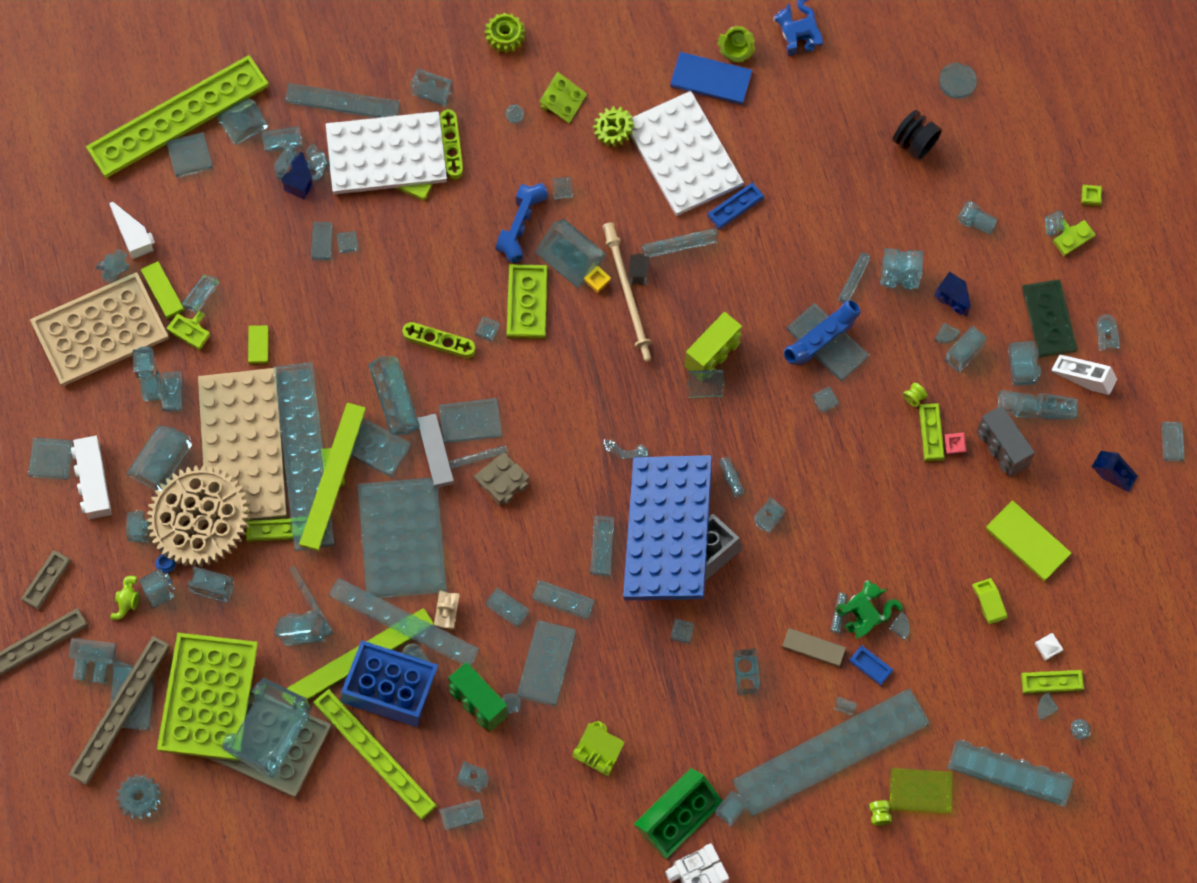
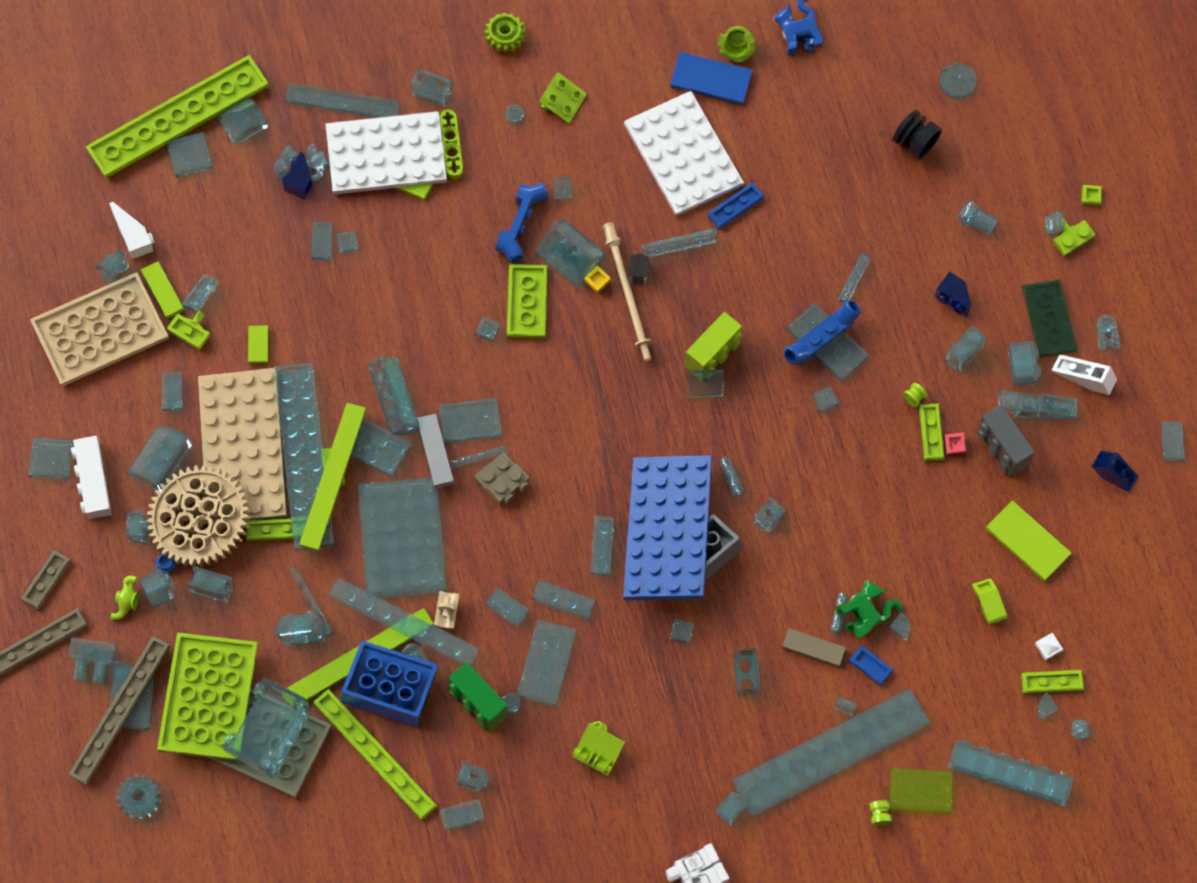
(148, 372): clear light blue arch -> none
(280, 138): clear light blue plate -> none
(437, 343): lime beam -> none
(613, 448): clear light blue piece -> none
(616, 132): lime gear -> none
(678, 812): green slope -> none
(901, 268): clear light blue brick -> none
(947, 334): clear light blue tile -> none

